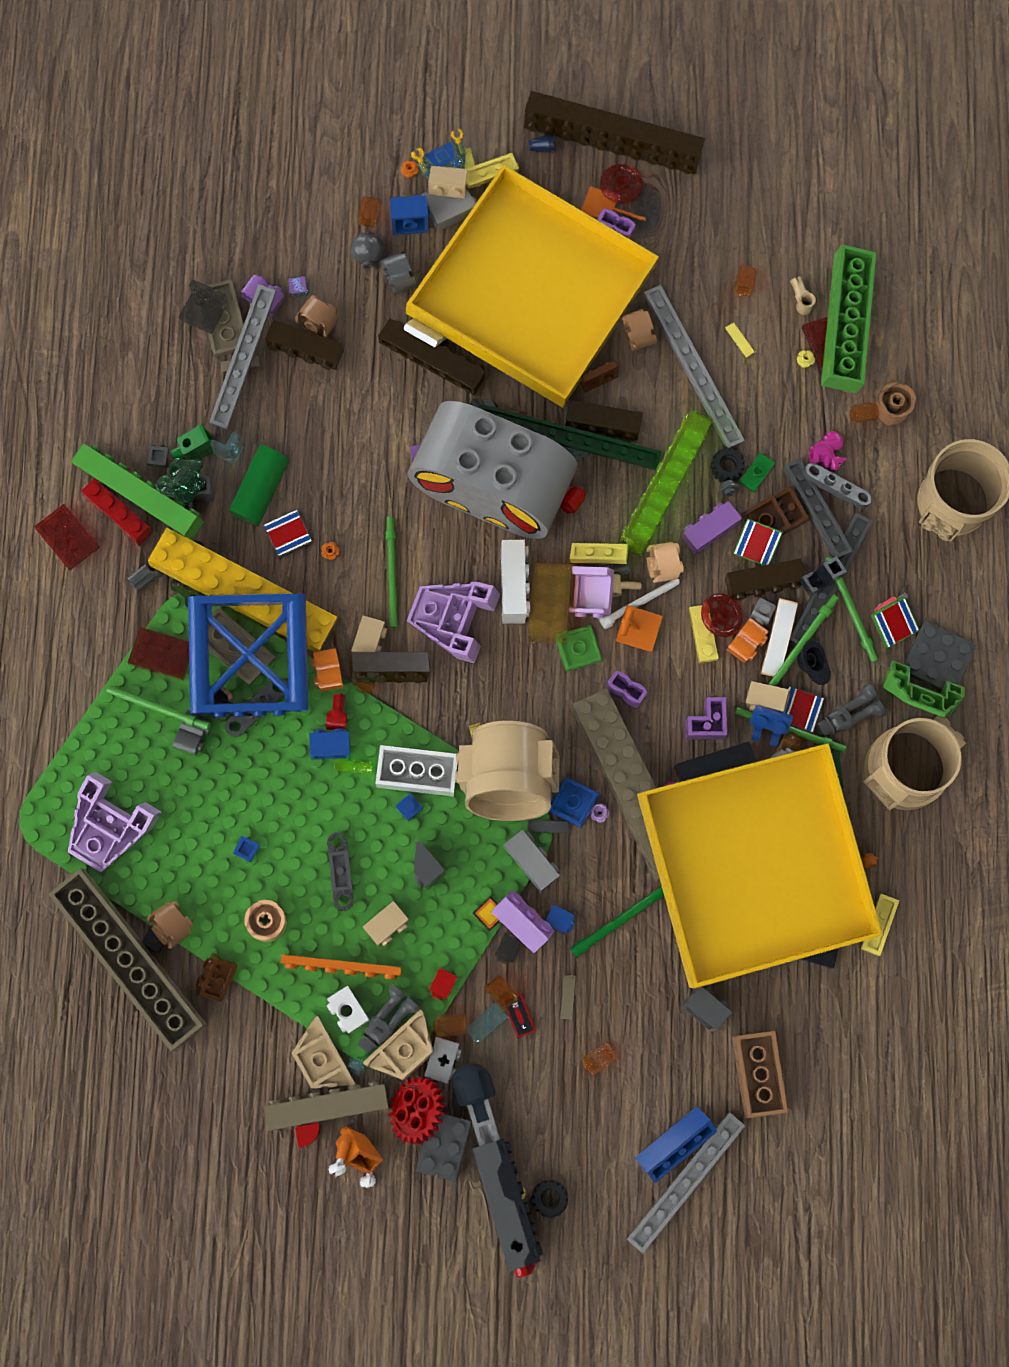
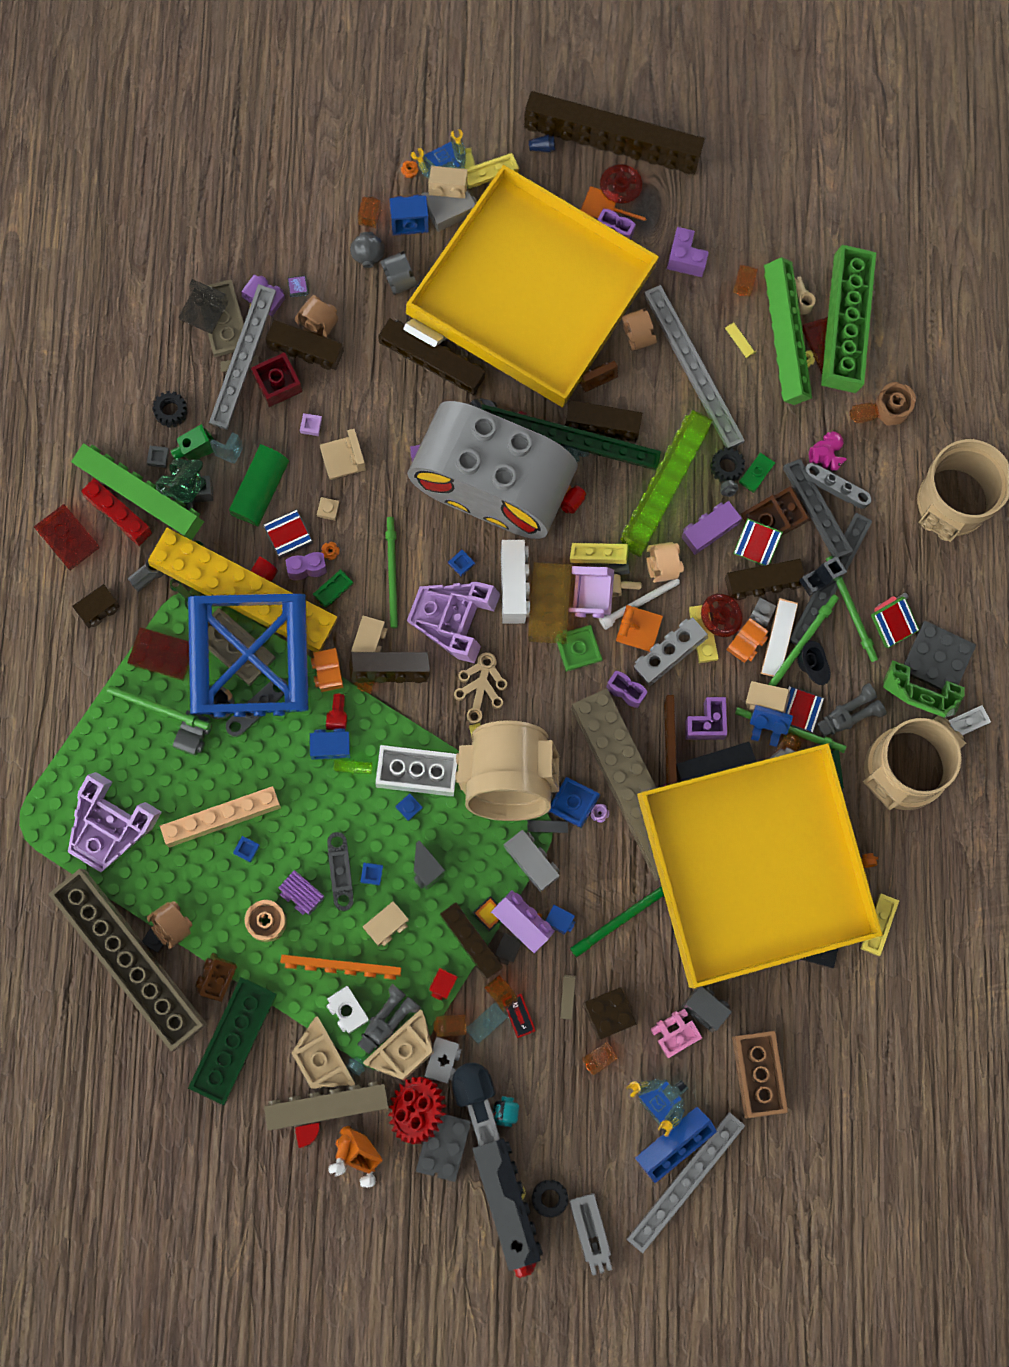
(96, 606): none -> dark brown brick
(166, 399): none -> black tyre
(220, 817): none -> light nougat brick
(232, 1041): none -> dark green plate
(264, 569): none -> red brick
(276, 379): none -> dark red brick
(301, 893): none -> medium lavender brick
(310, 424): none -> lavender plate
(310, 565): none -> medium lavender brick
(328, 508): none -> tan plate
(333, 589): none -> green plate
(343, 456): none -> tan bracket
(371, 874): none -> blue plate
(461, 563): none -> blue plate
(471, 941): none -> dark brown brick
(481, 684): none -> tan plant
(506, 1111): none -> teal head
(588, 1226): none -> light grey hinge
(609, 1013): none -> dark brown brick
(661, 1101): none -> torso
(670, 744): none -> reddish brown tile
(678, 1039): none -> bright pink plate
(682, 649): none -> light grey brick
(684, 257): none -> medium lavender brick
(787, 331): none -> bright green brick
(970, 720): none -> white plate

